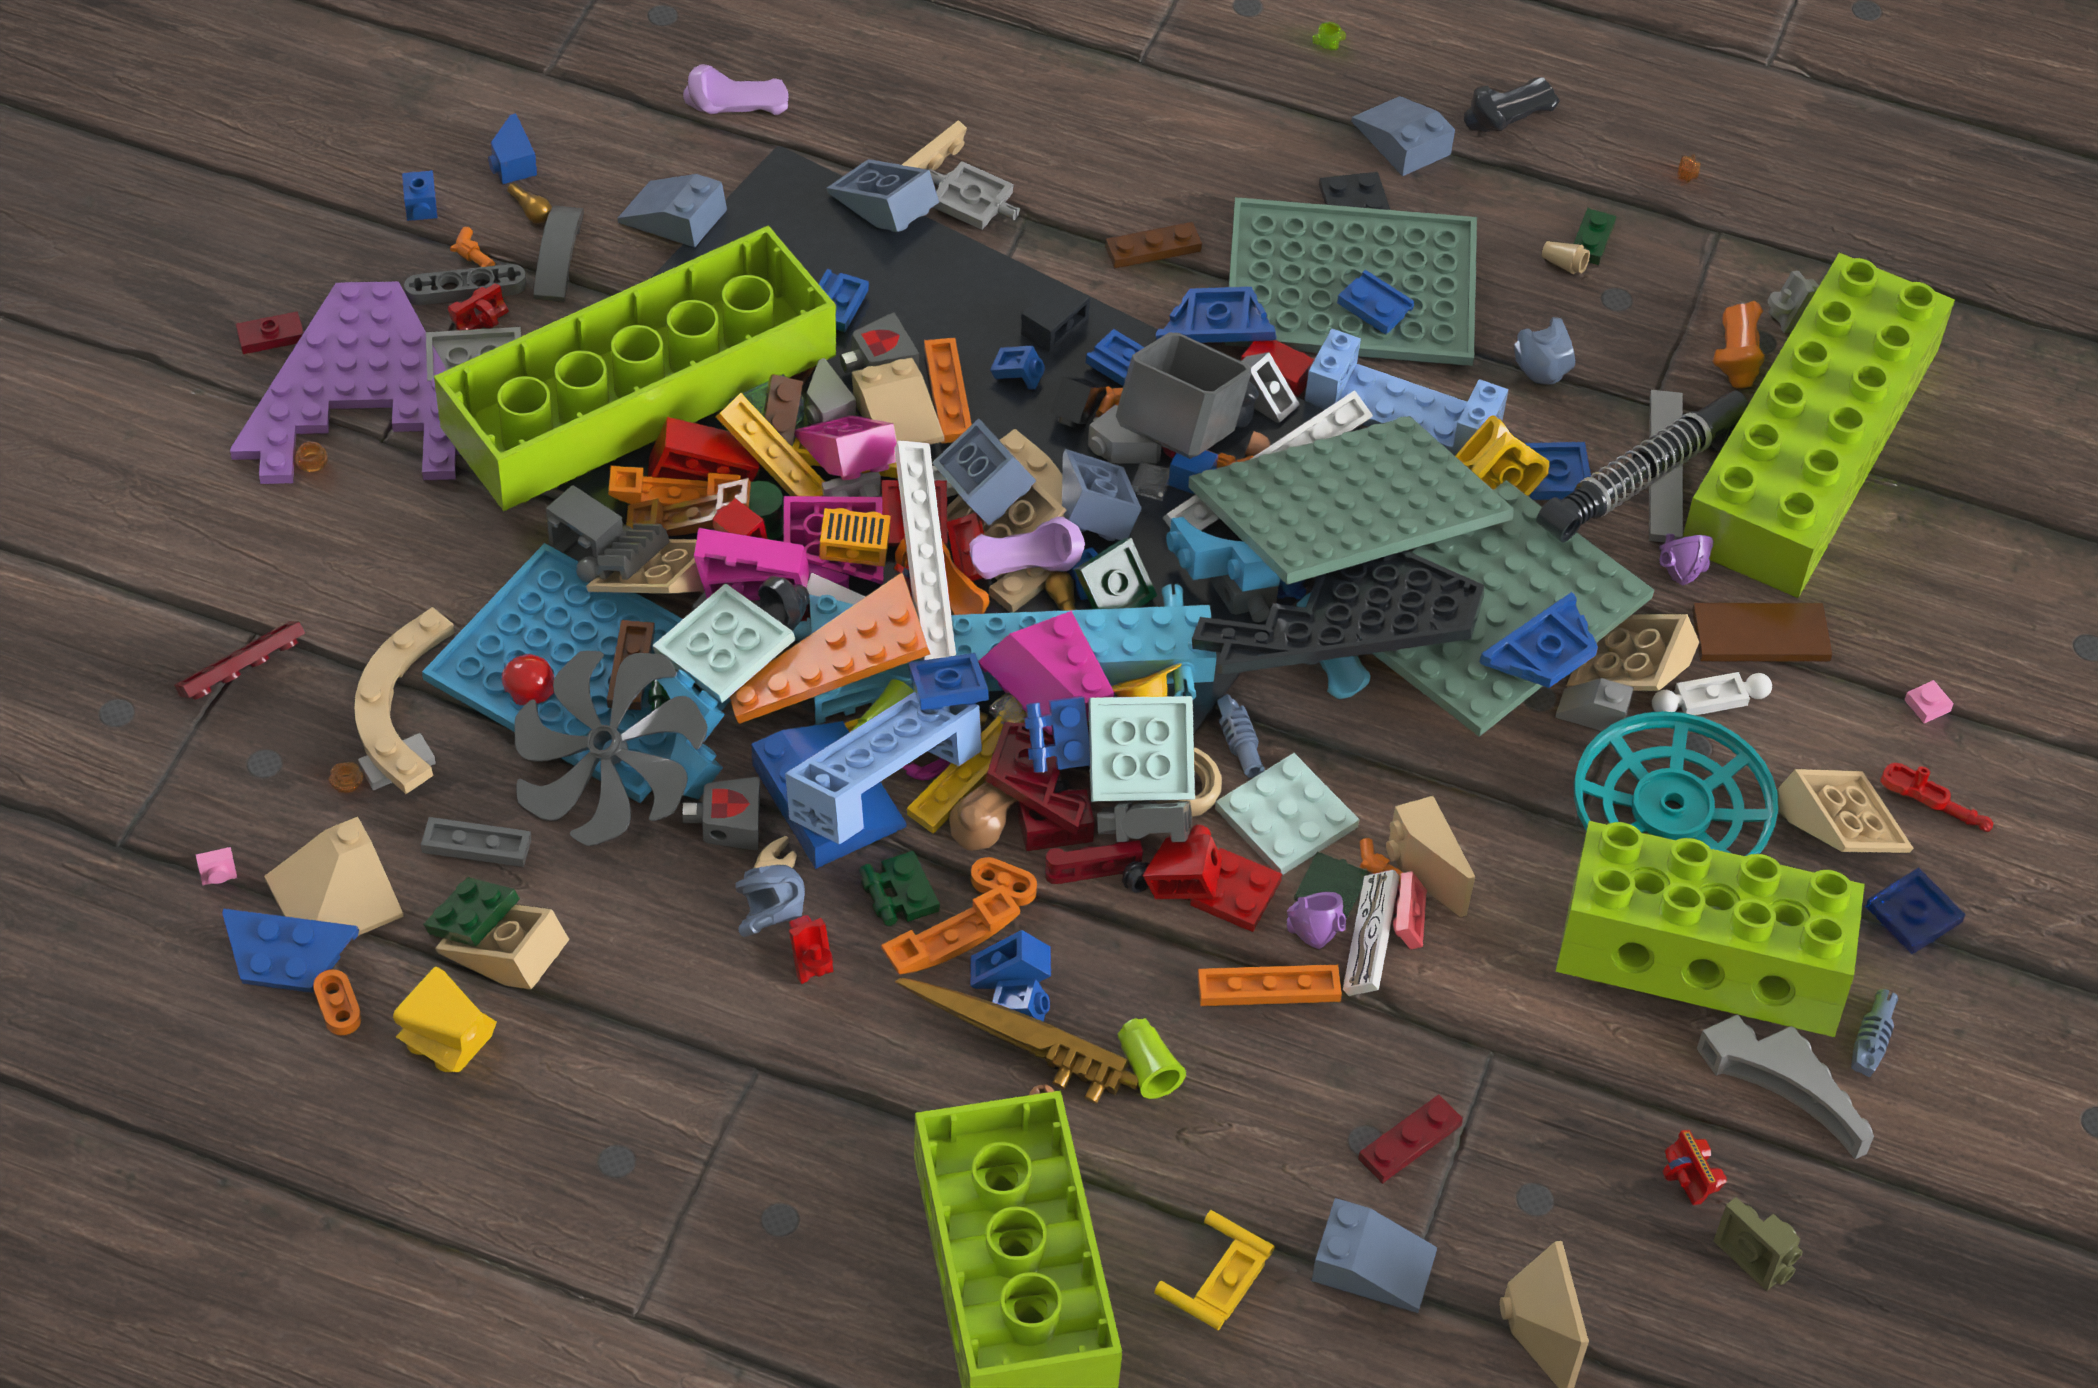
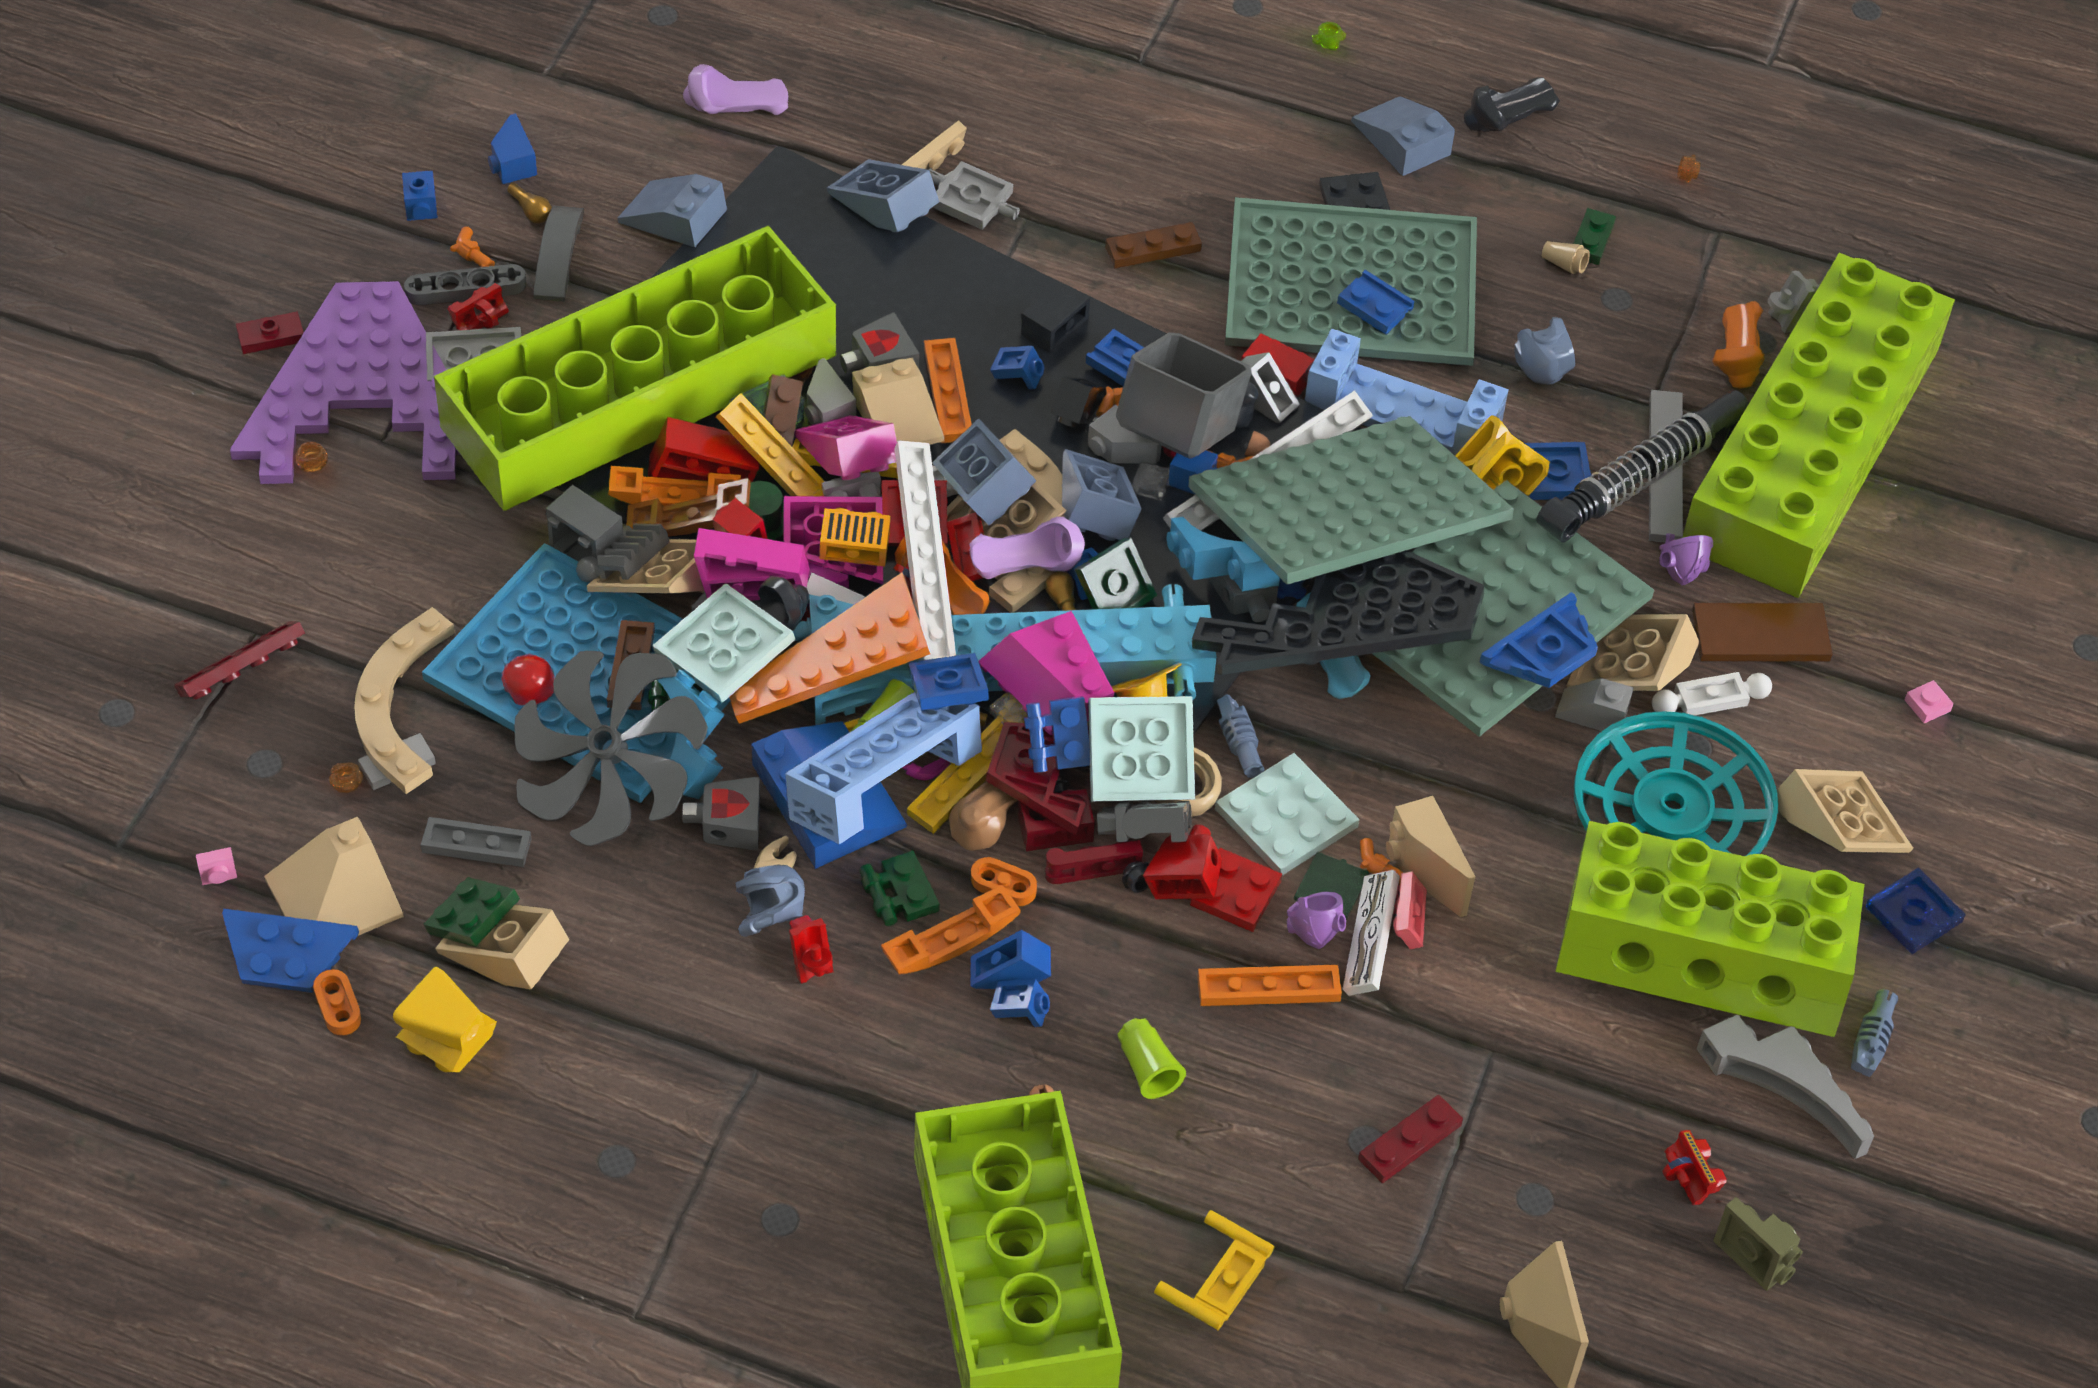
(846, 293): blue plate -> none
(1040, 1039): pearl gold piece -> none
(1220, 316): blue wing -> none
(1373, 1257): sand blue slope -> none
(1915, 785): red piece -> none

